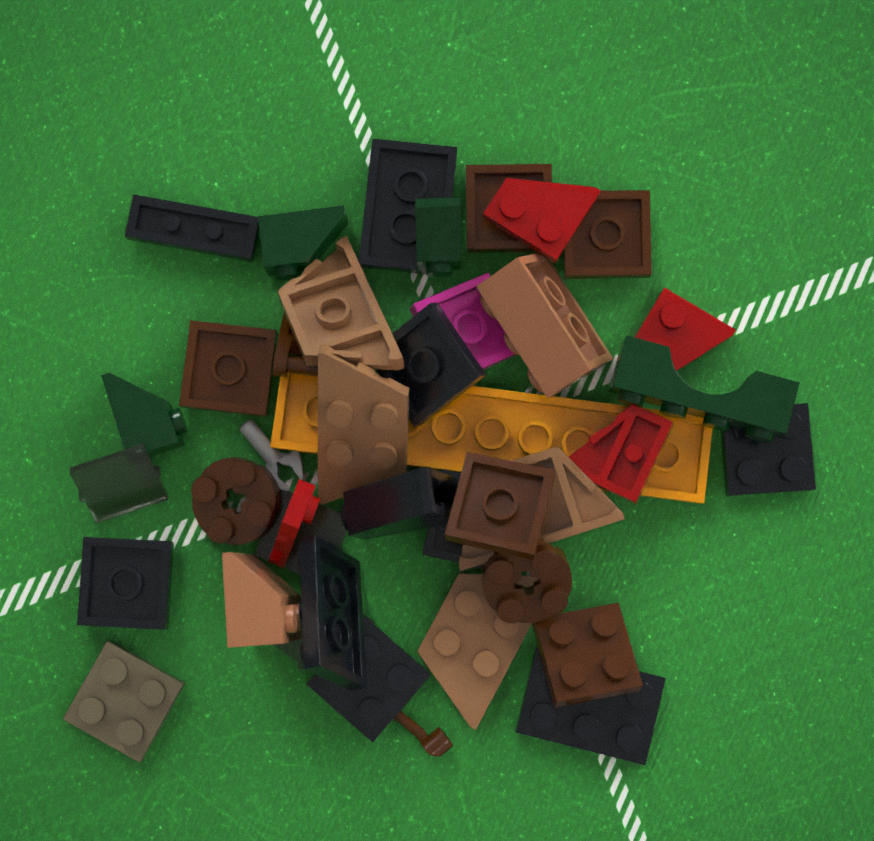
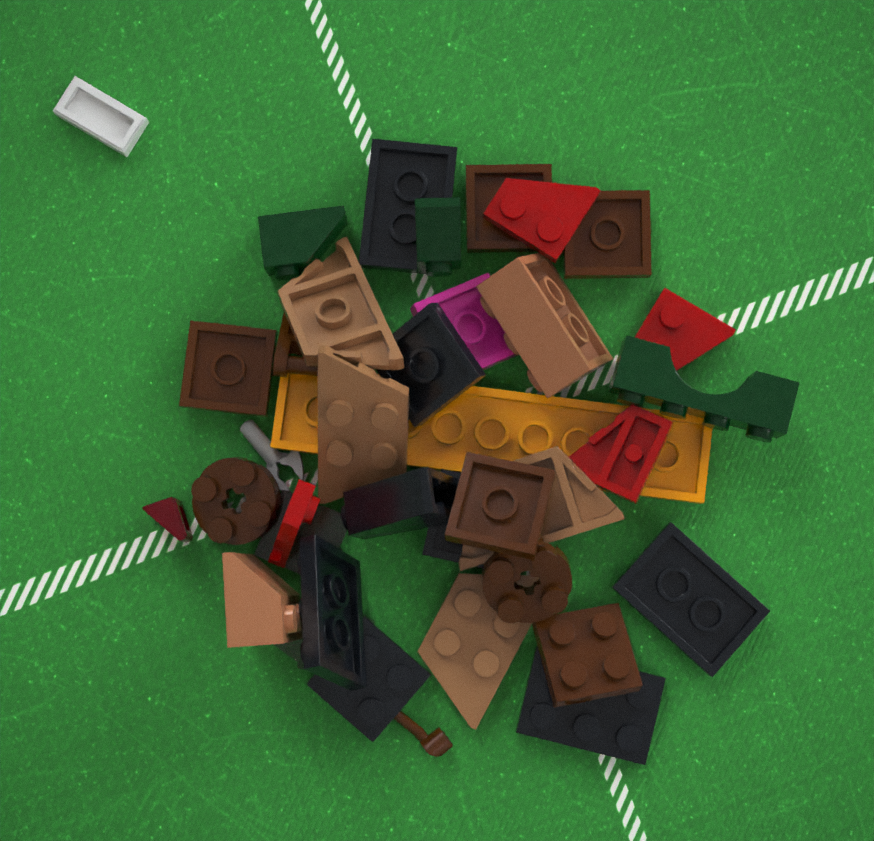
(100, 116): none -> white tile
(119, 483): clear smoke piece -> none
(124, 701): dark tan plate -> none
(125, 583): black plate -> none
(144, 417): dark green slope -> none
(172, 517): none -> dark red slope
(192, 228): black plate -> none
(690, 599): none -> black plate
(770, 467): black plate -> none

